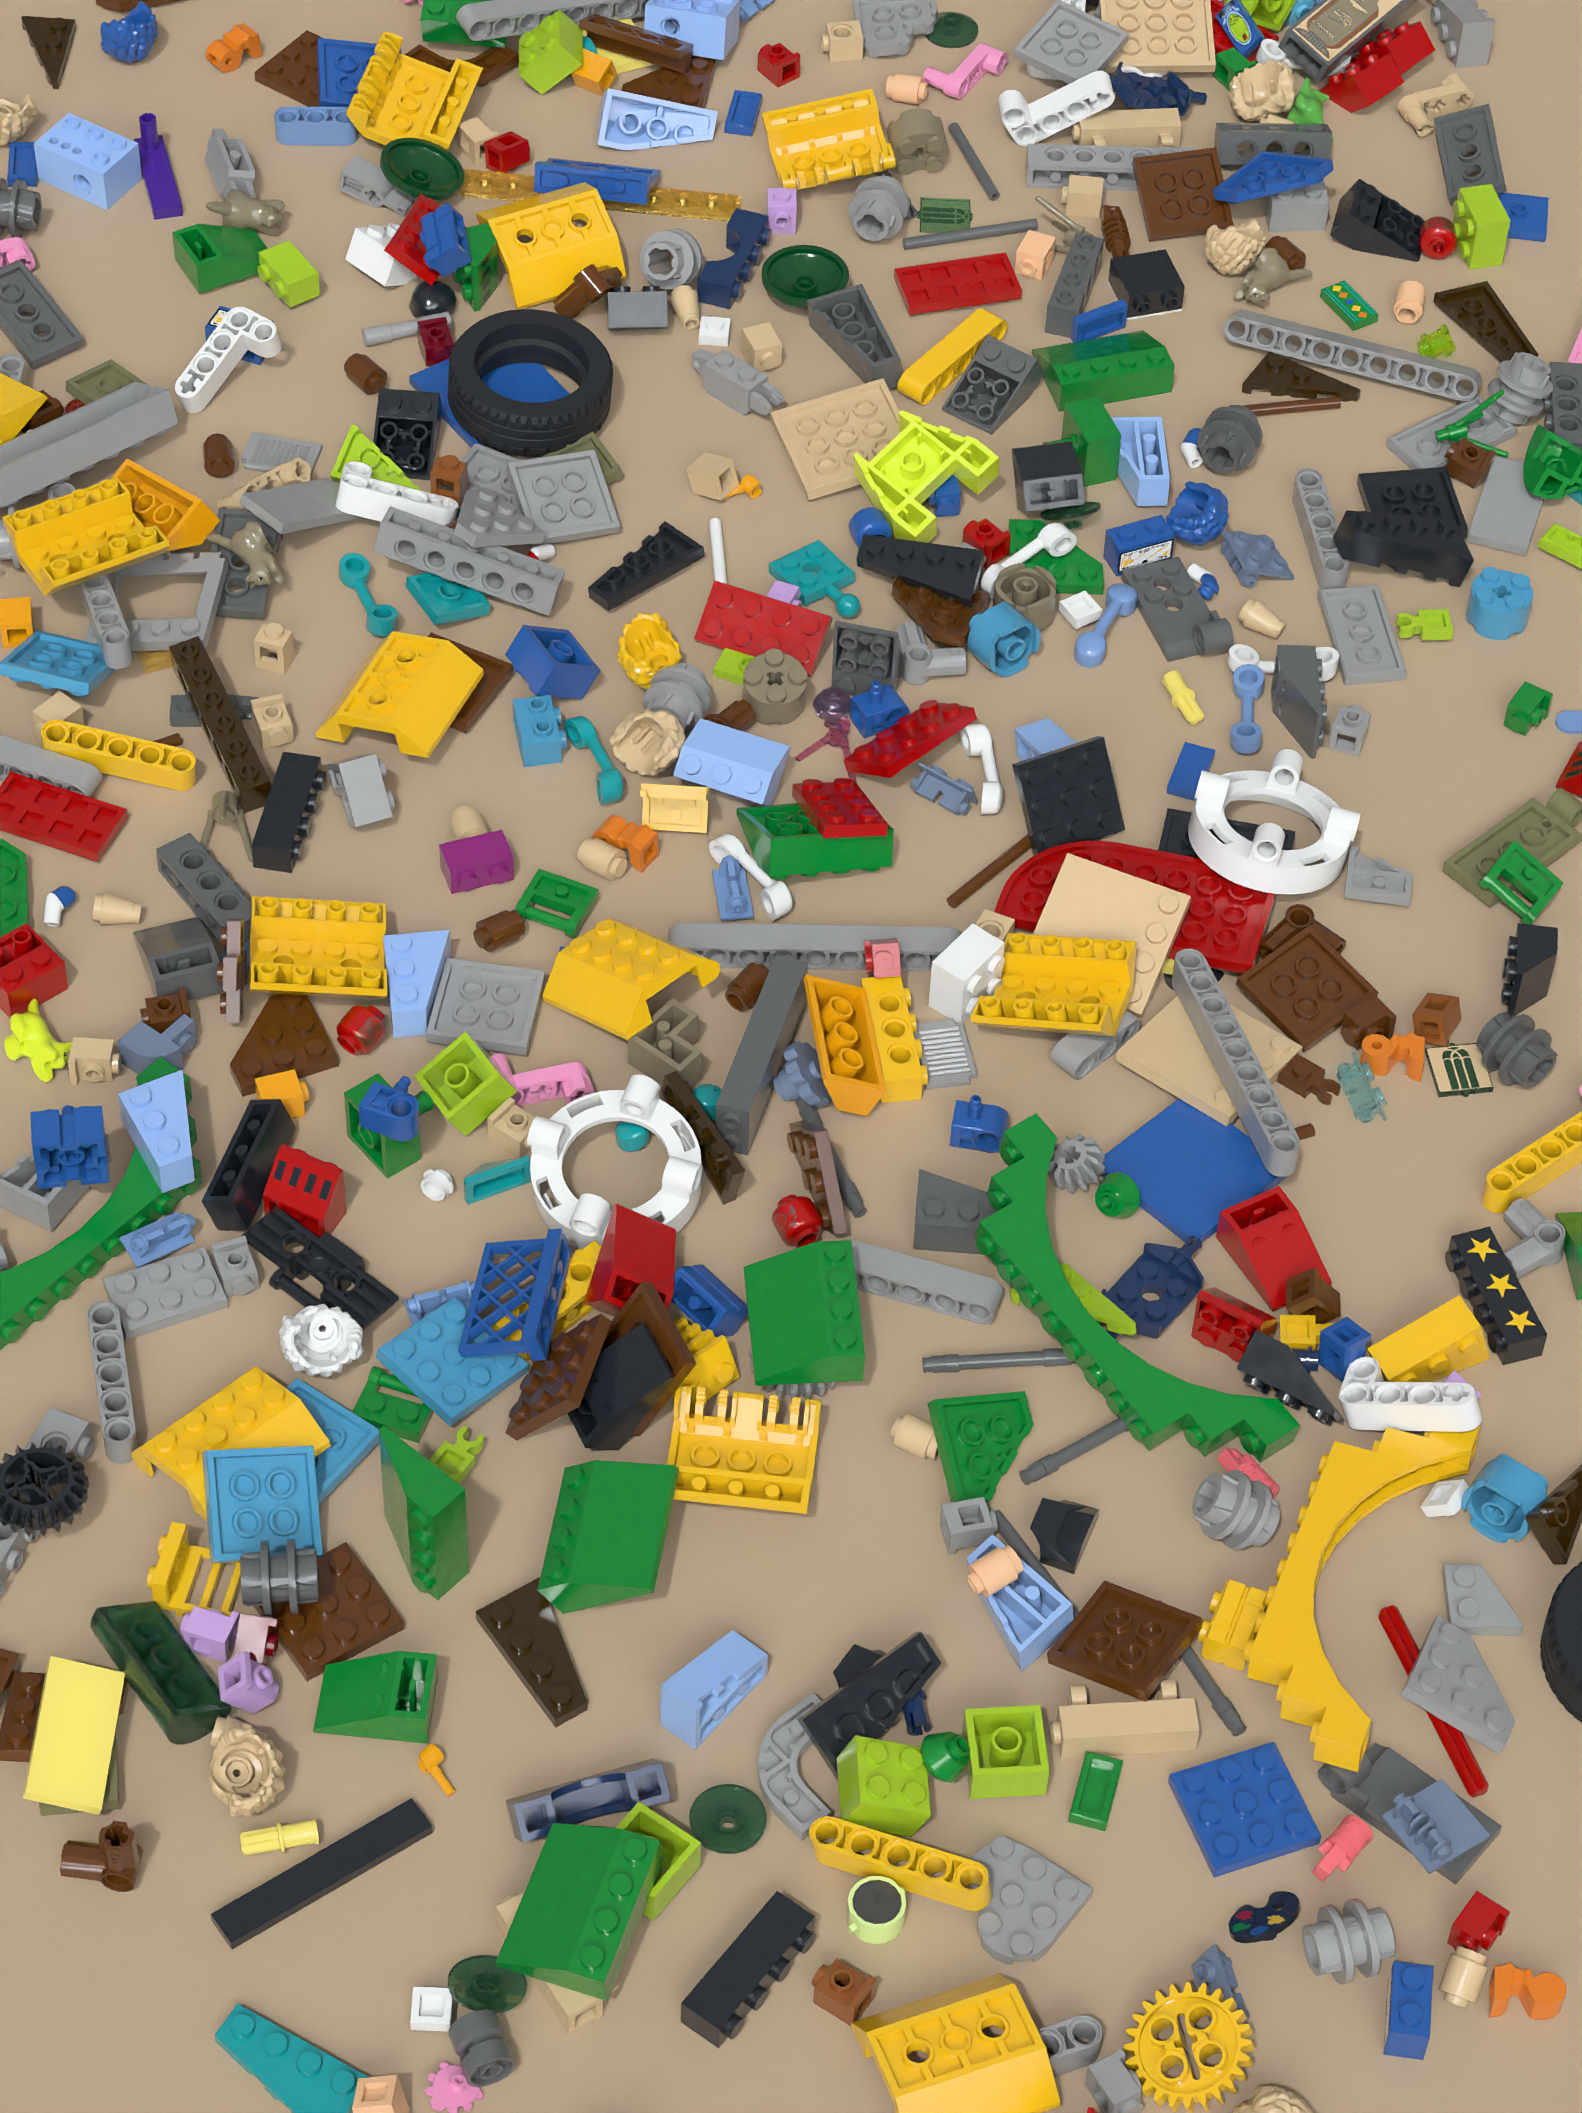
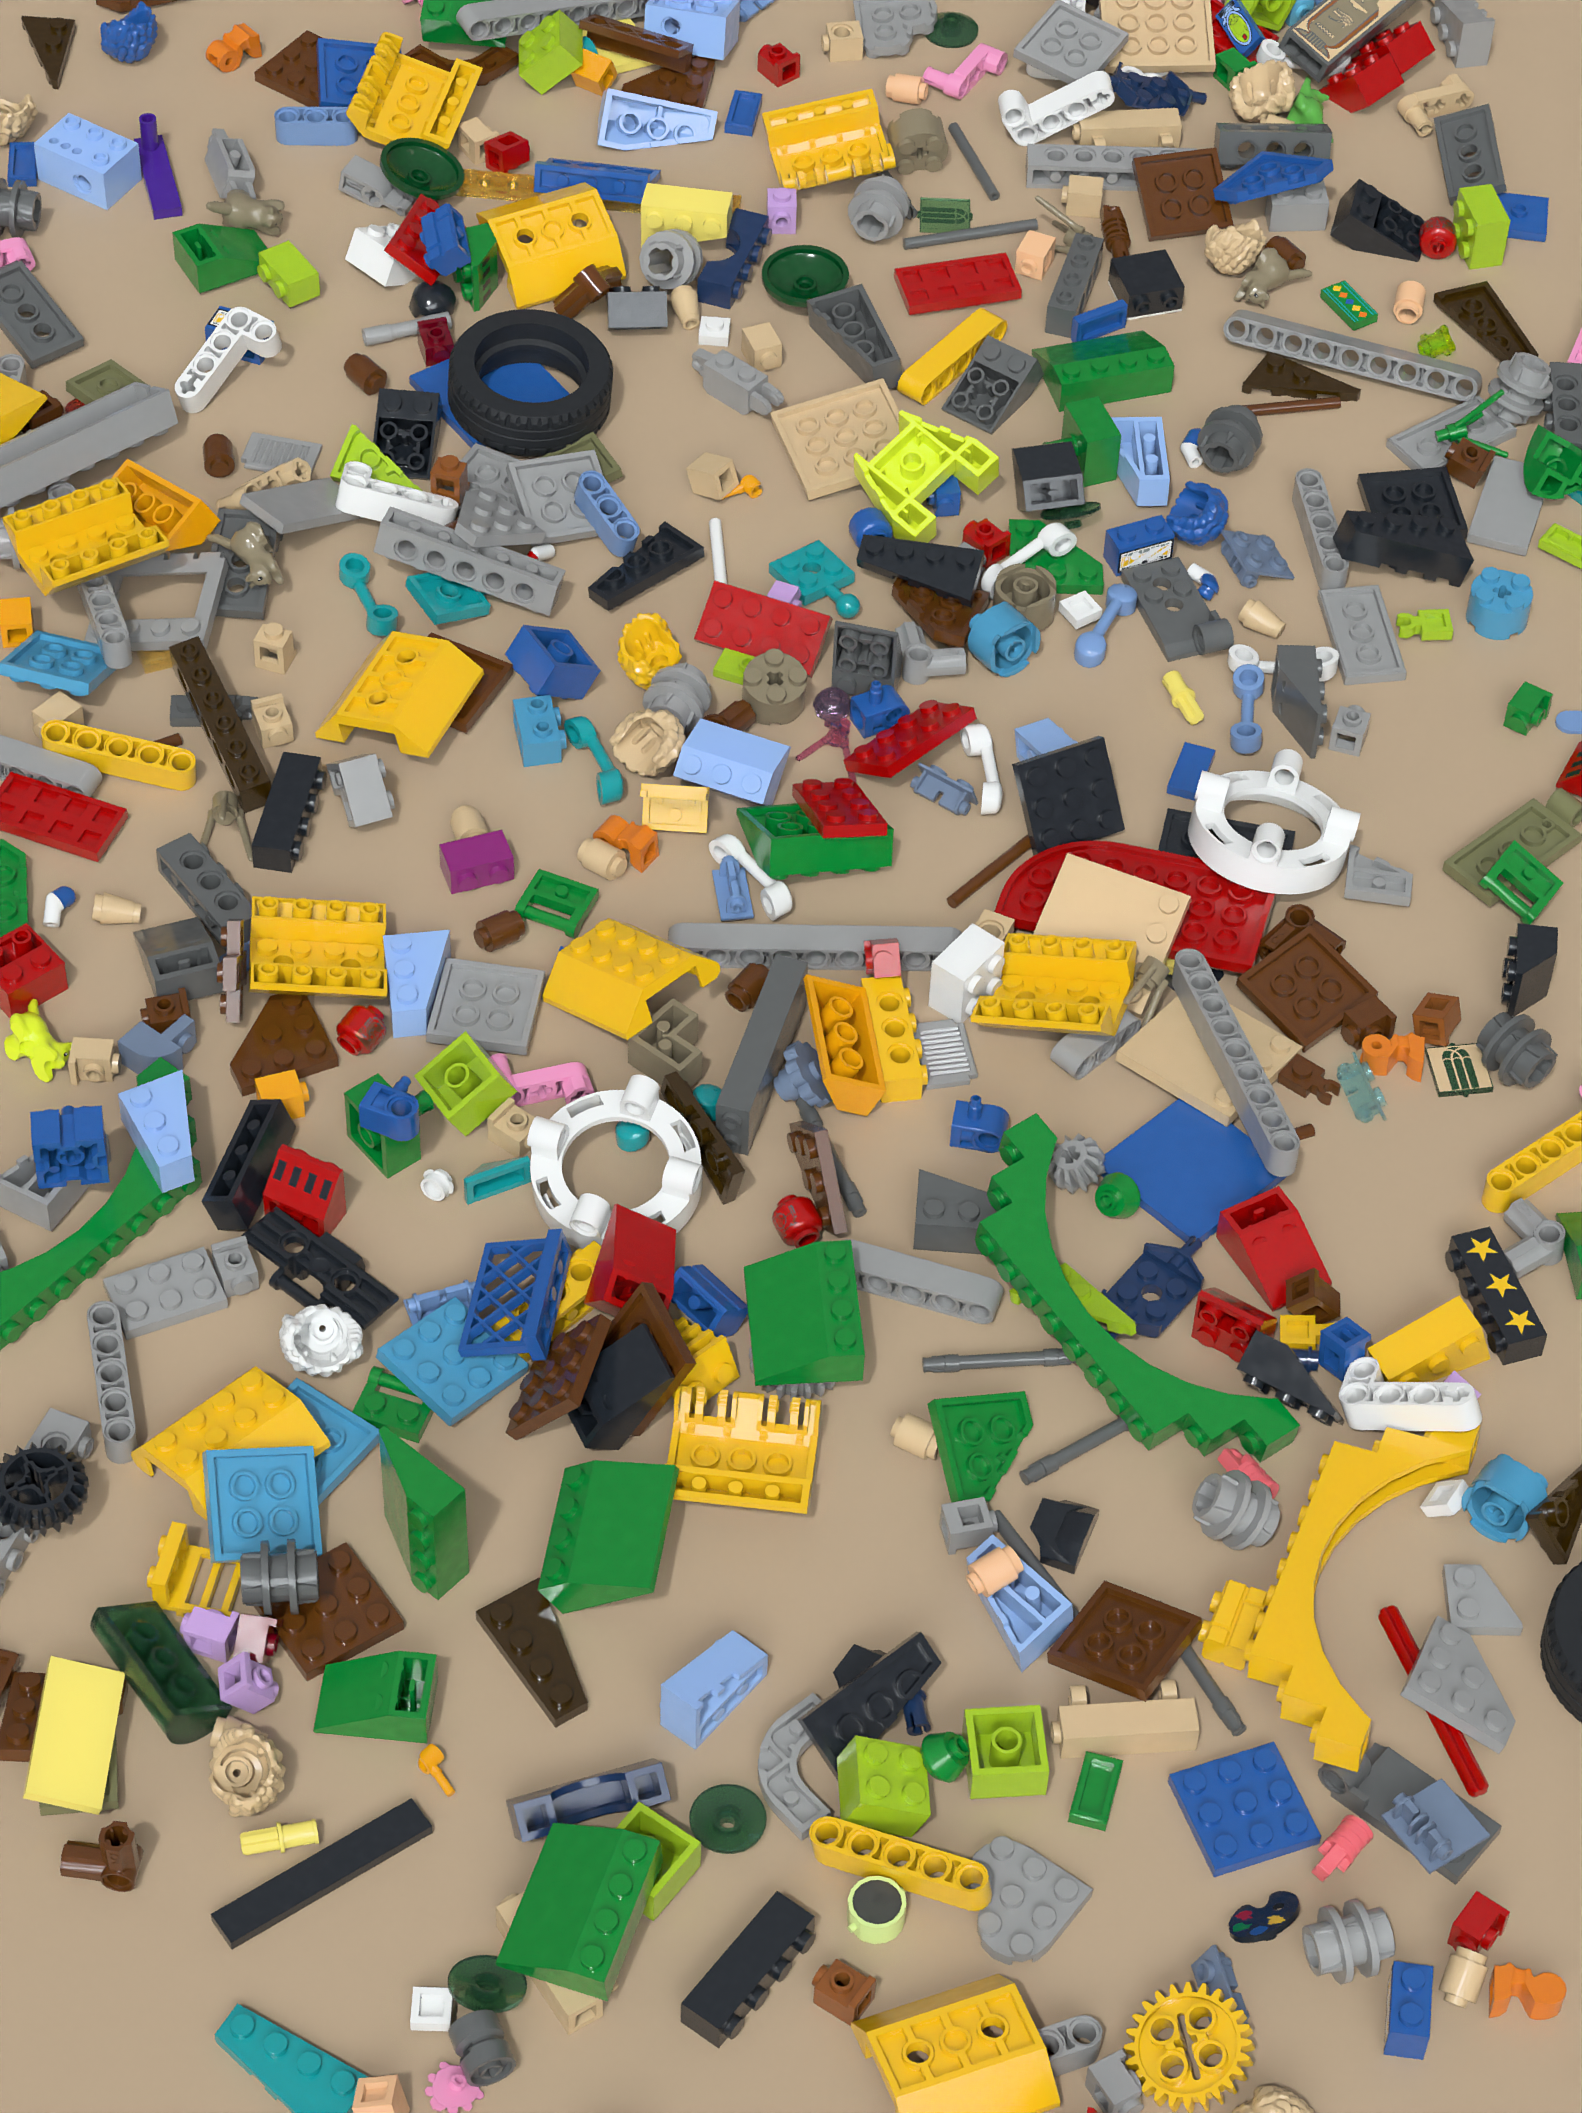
(159, 1238): medium blue hinge -> none
(459, 1458): lime plate -> none
(605, 500): none -> medium blue beam
(694, 210): none -> light yellow wedge
(1149, 975): none -> dark tan plant

